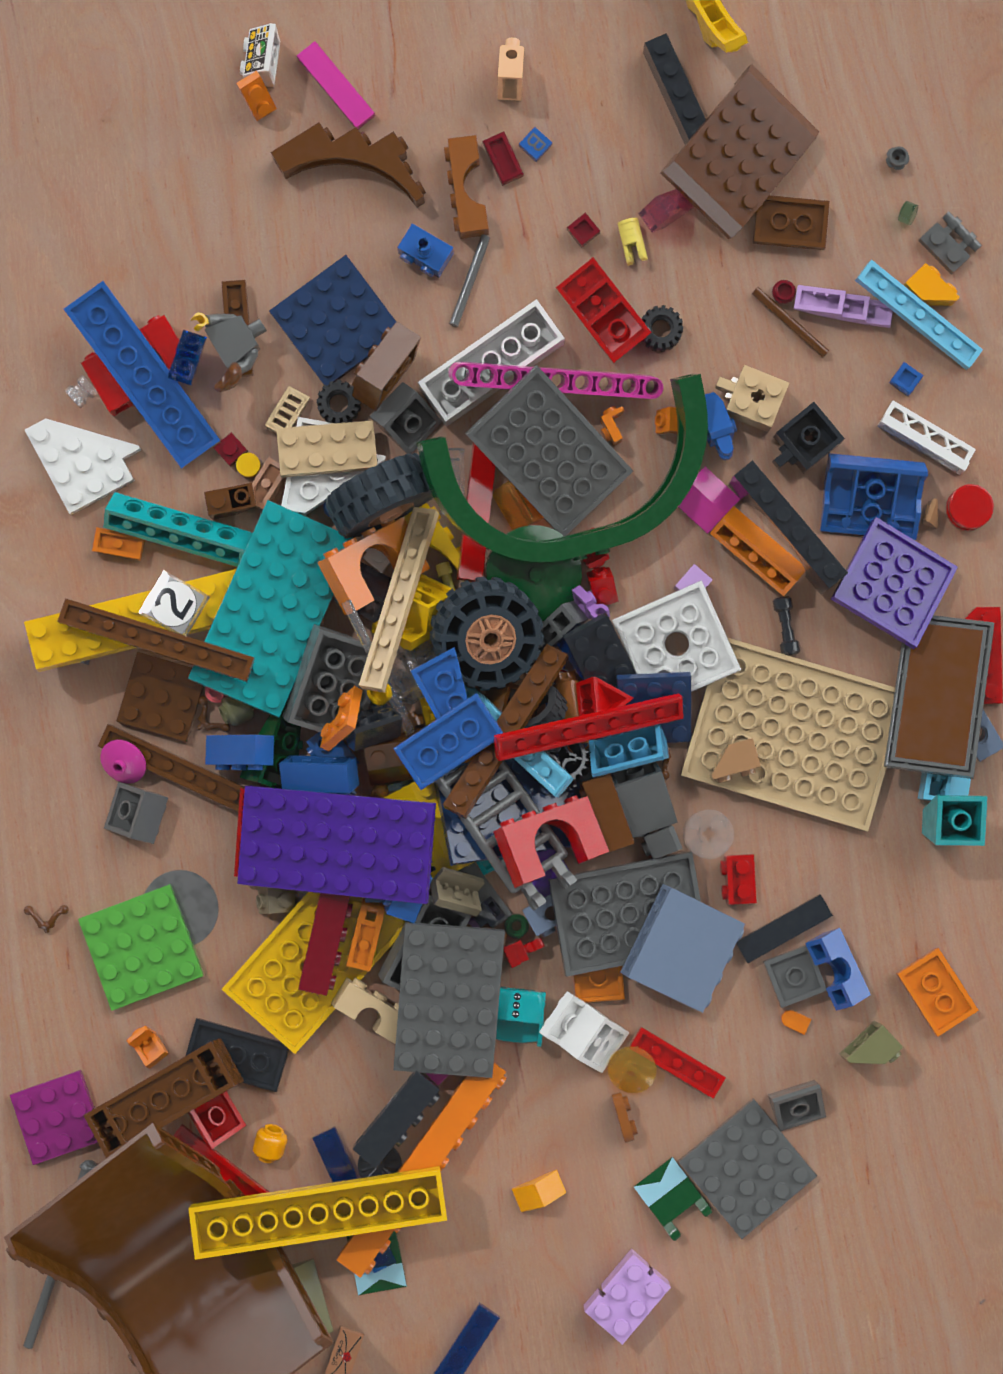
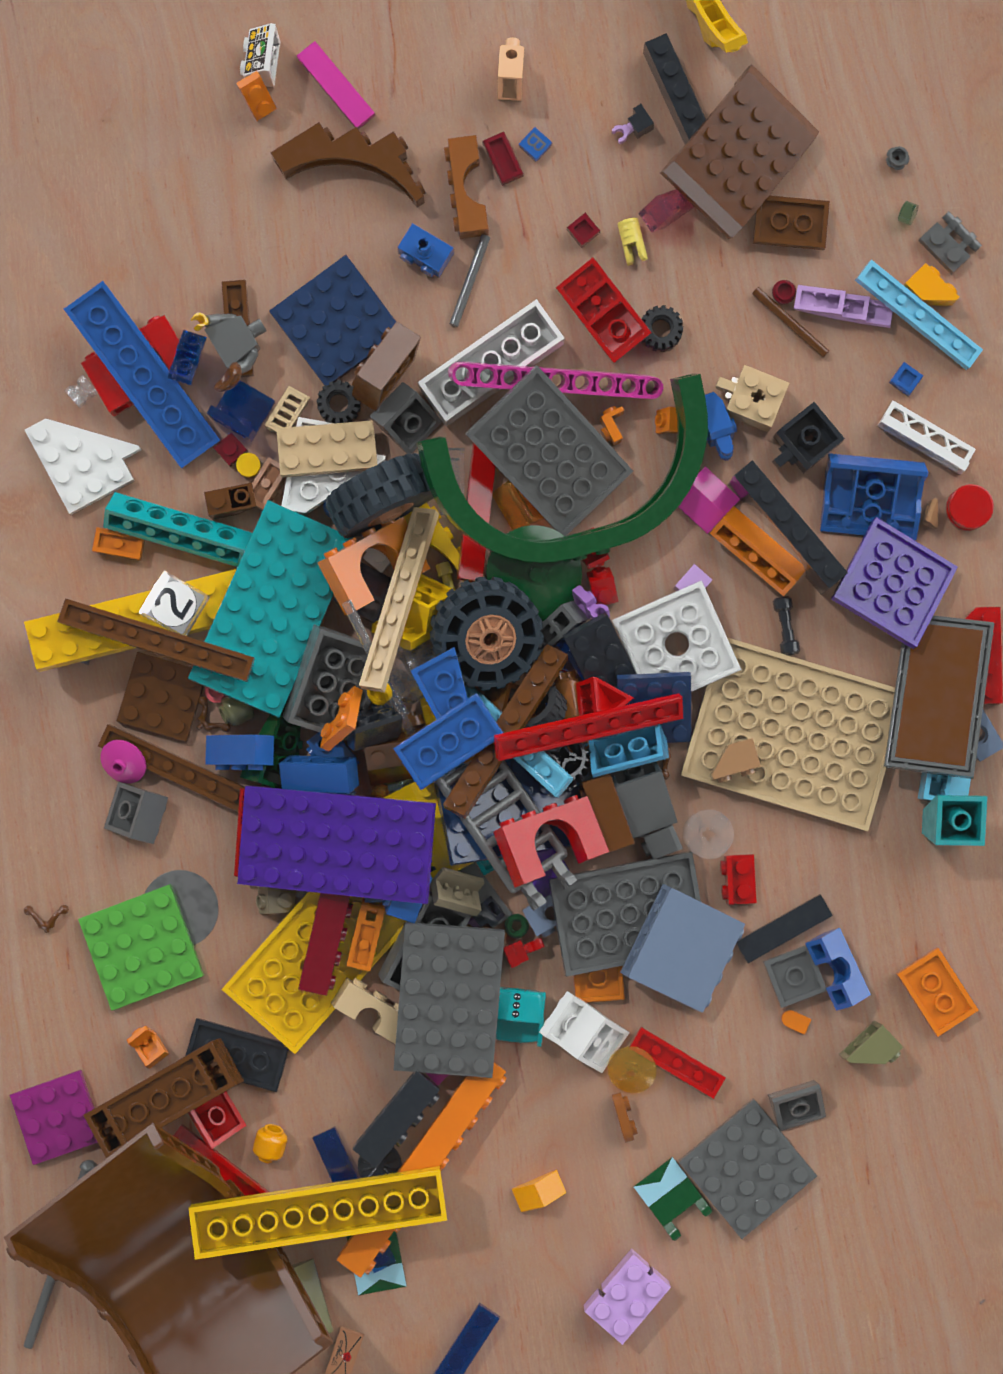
(242, 410): none -> clear blue bracket
(638, 123): none -> black piece

